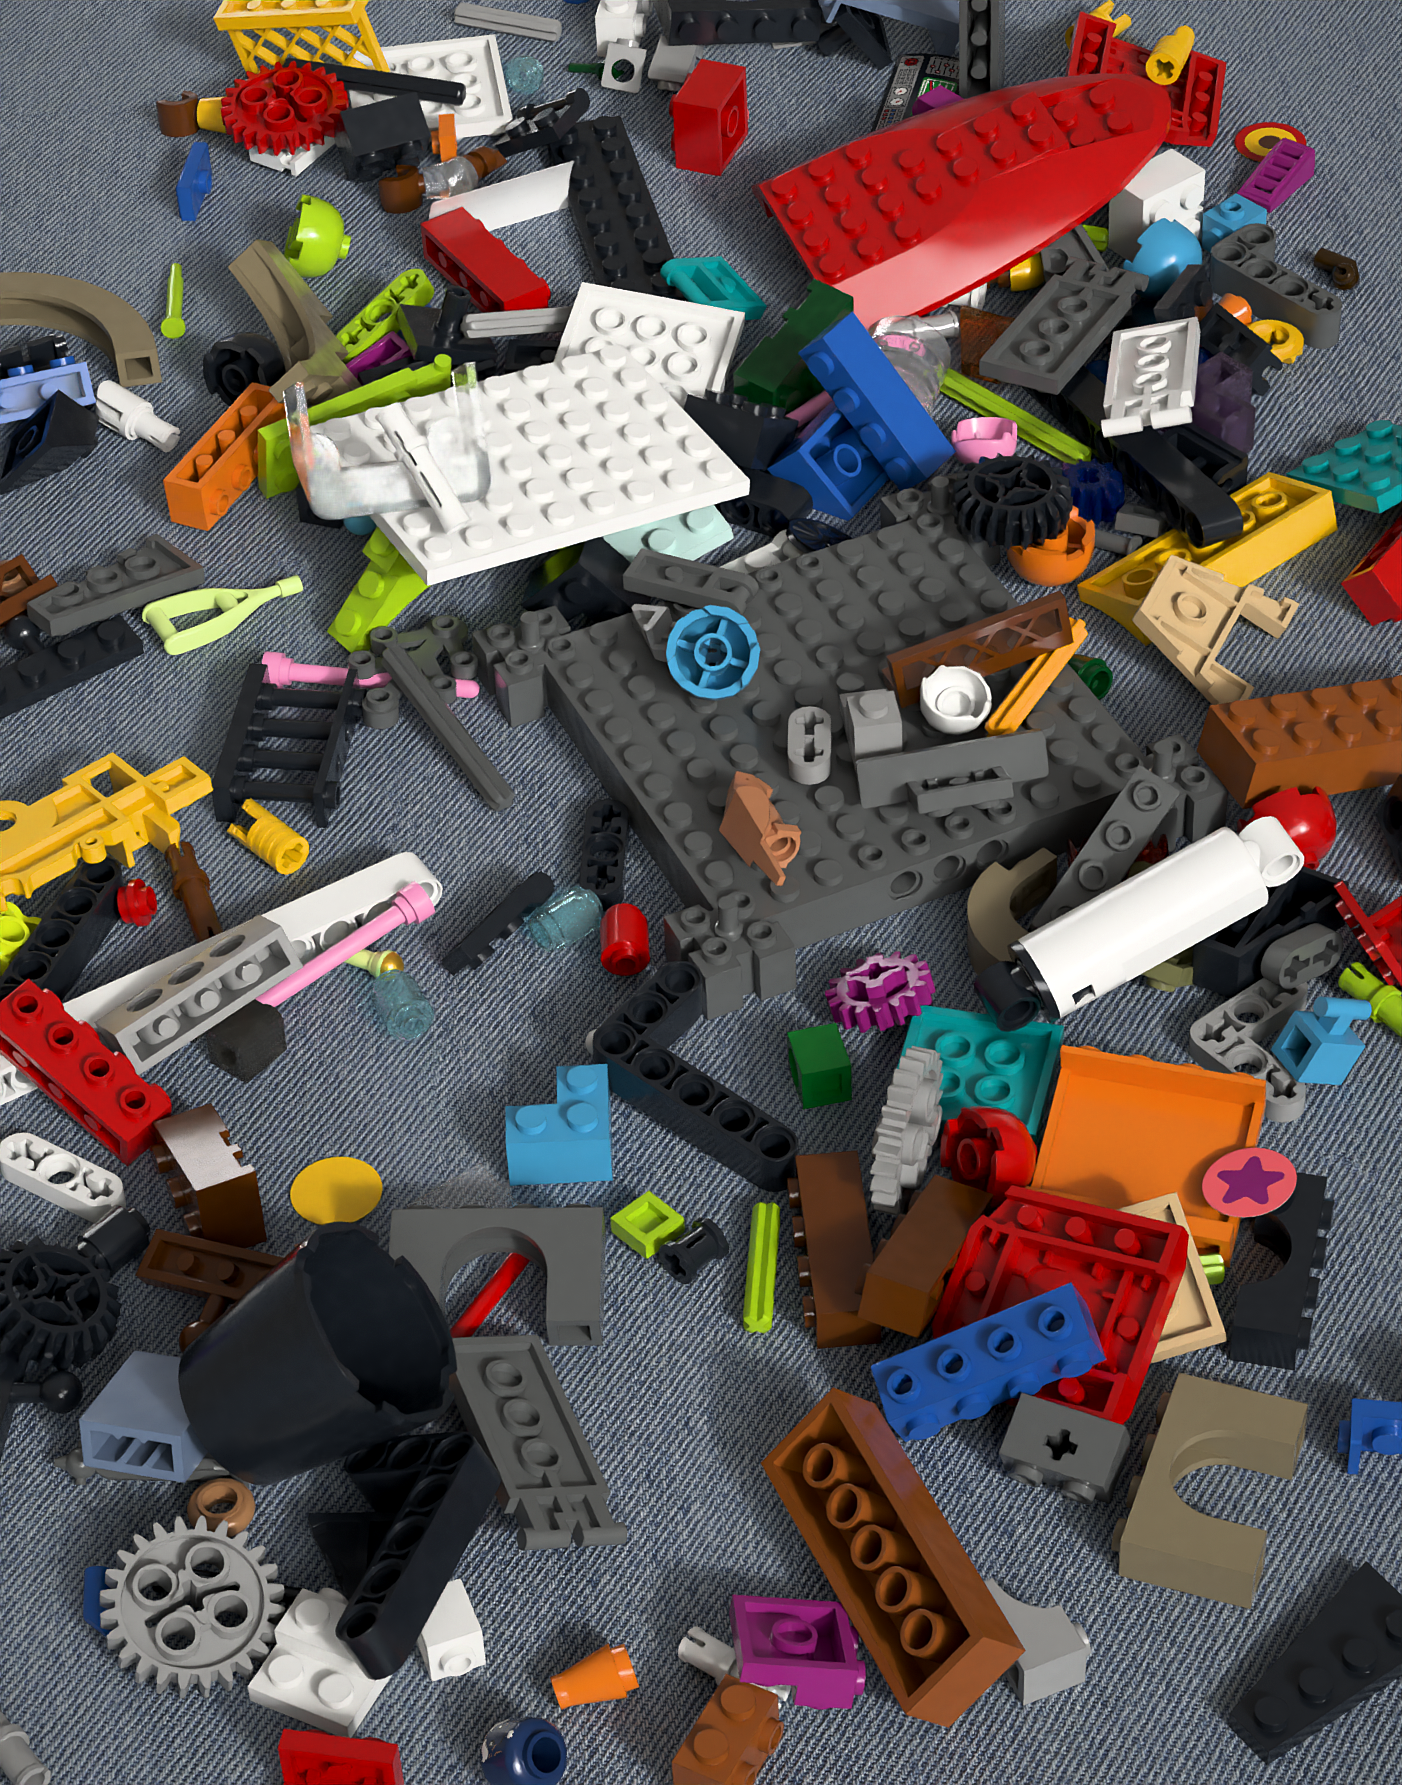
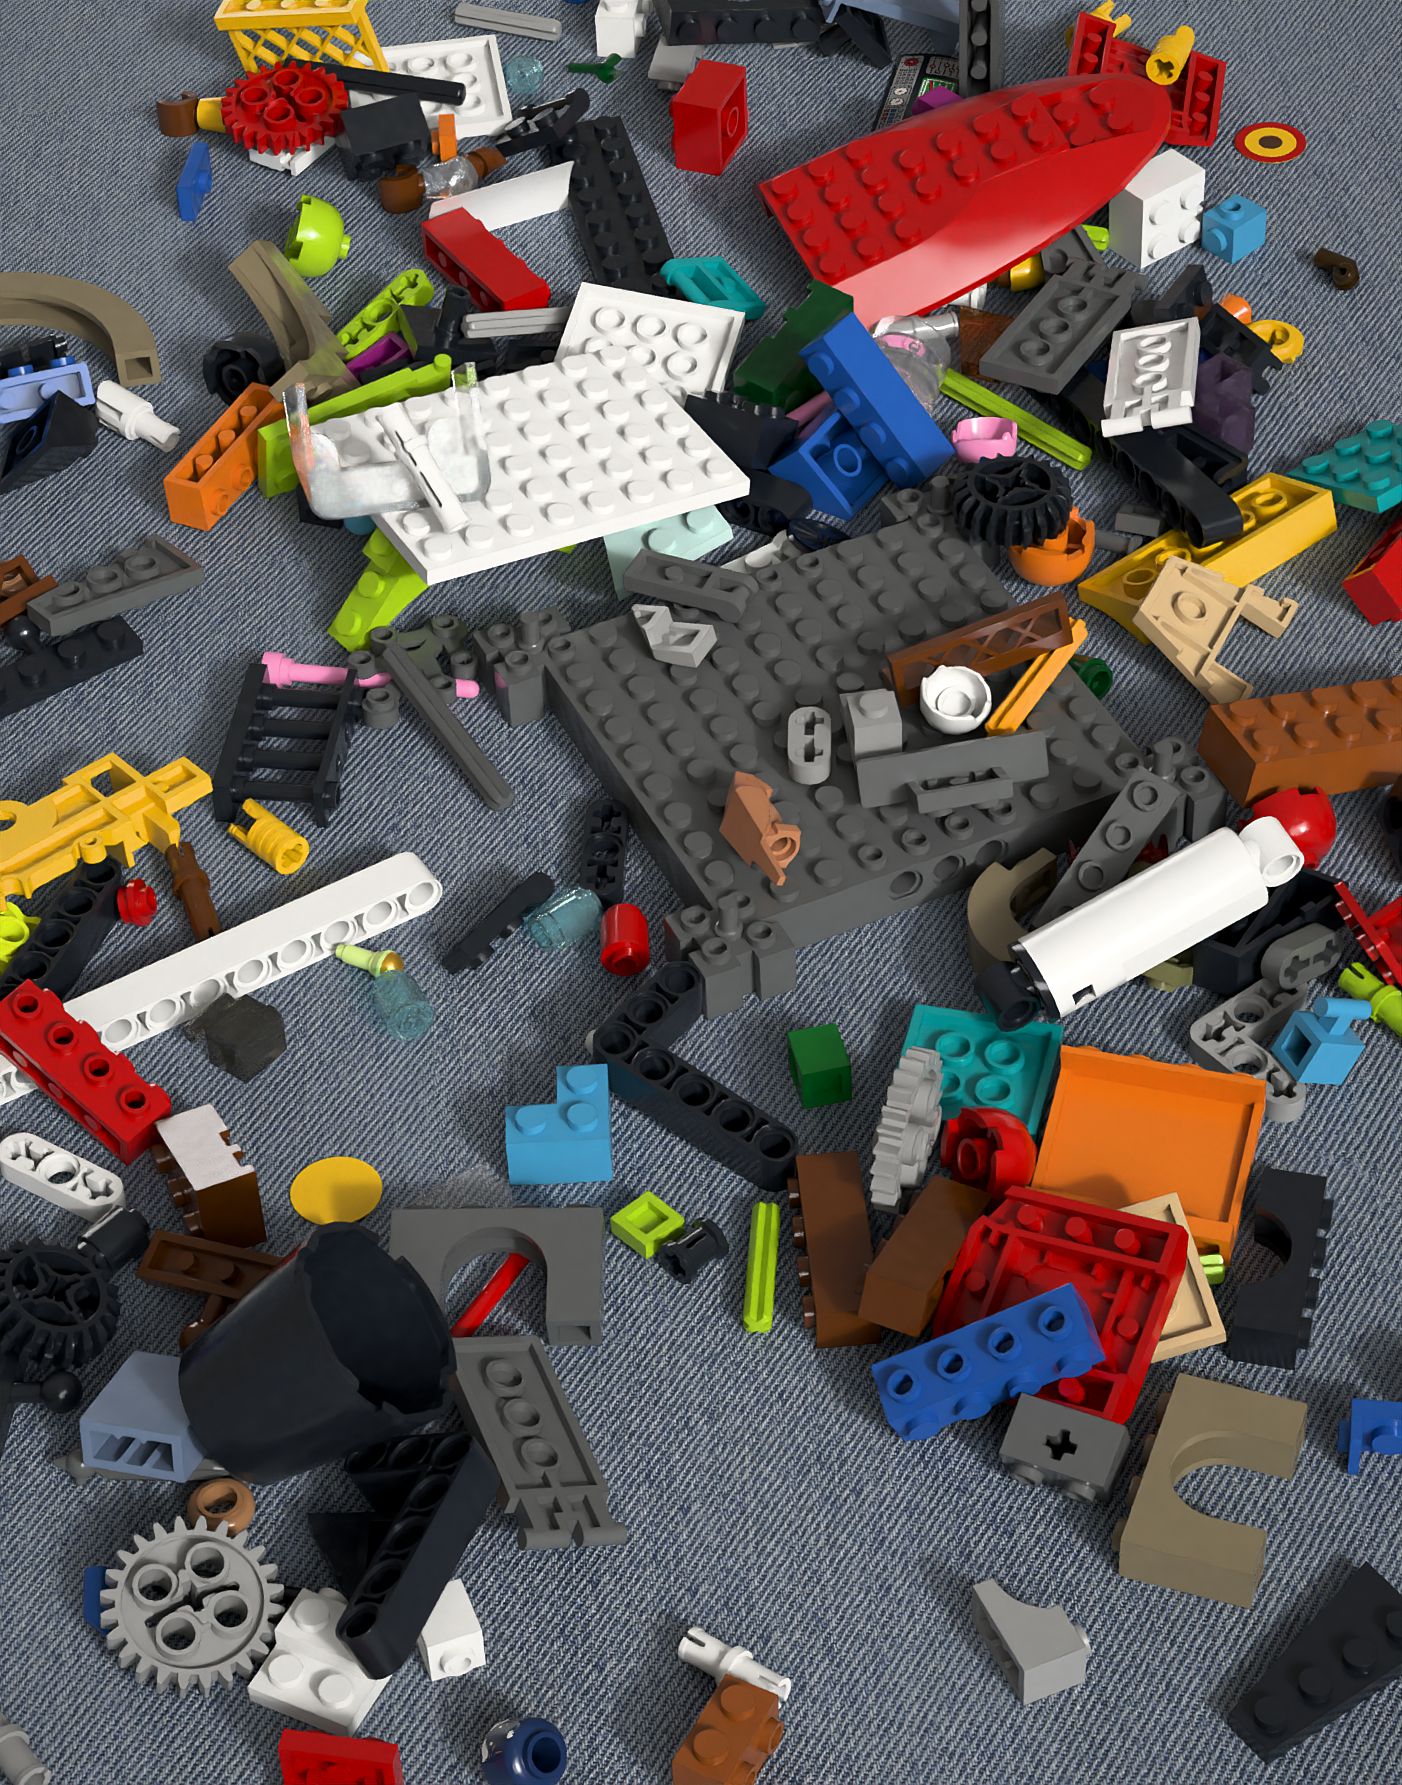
(173, 324): lime piece -> none
(200, 993): light grey brick -> none
(235, 604): yellowish green piece -> none
(409, 906): bright pink piece -> none
(584, 580): black brick -> none
(596, 1678): orange cone -> none
(624, 50): light grey bracket -> none
(709, 630): dark azure cylinder -> none
(798, 1646): magenta plate -> none
(880, 991): magenta gear -> none
(892, 1558): dark orange brick -> none
(1095, 489): clear blue gear -> none
(1164, 256): dark azure cylinder -> none
(1248, 269): dark grey beam -> none
(1249, 1182): coral sticker -> none
(1281, 173): magenta slope -> none

